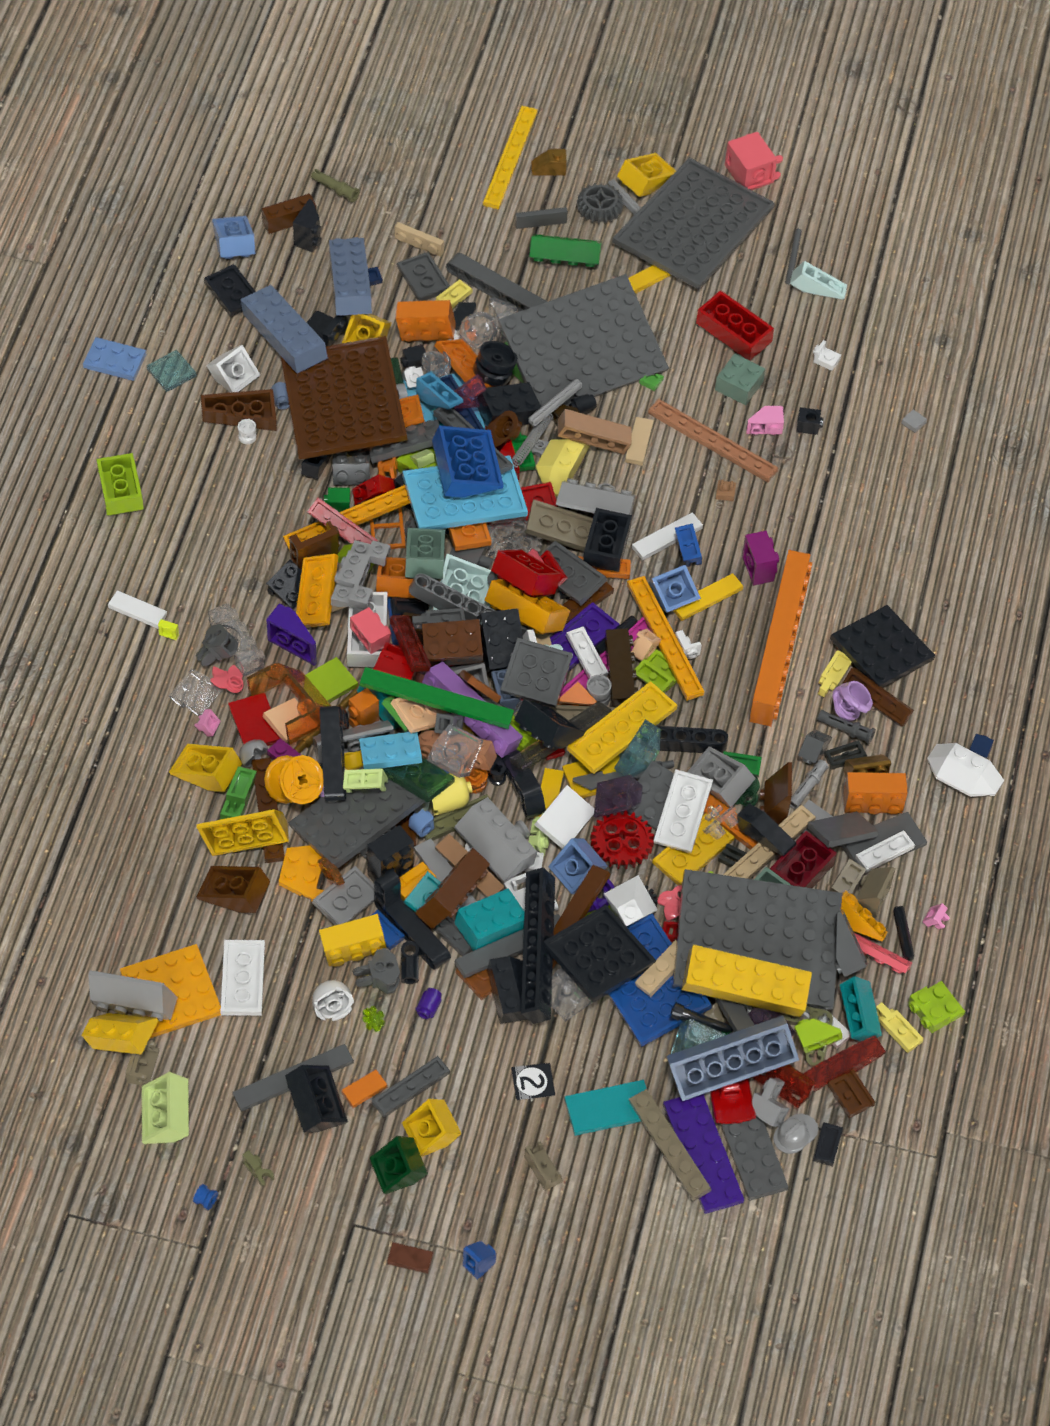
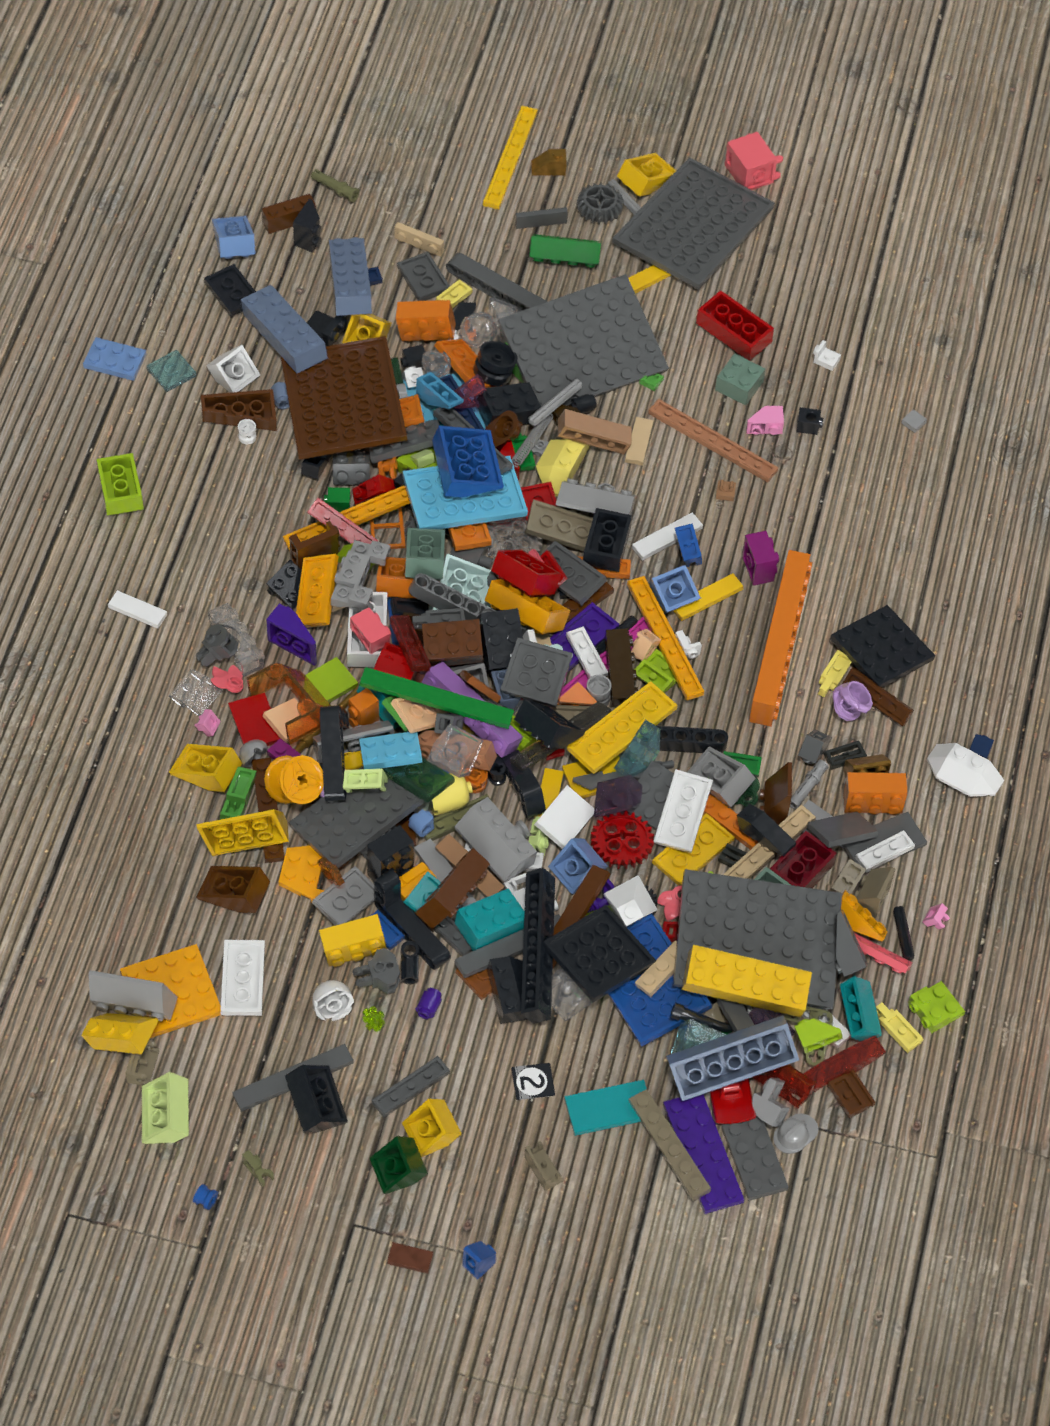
(168, 629): neon yellow tile -> none
(364, 1088): orange tile -> none
(728, 816): clear hips -> none
(793, 256): dark grey bar -> none
(815, 281): light aqua slope -> none
(828, 1144): black tile -> none
(854, 729): dark grey pin -> none

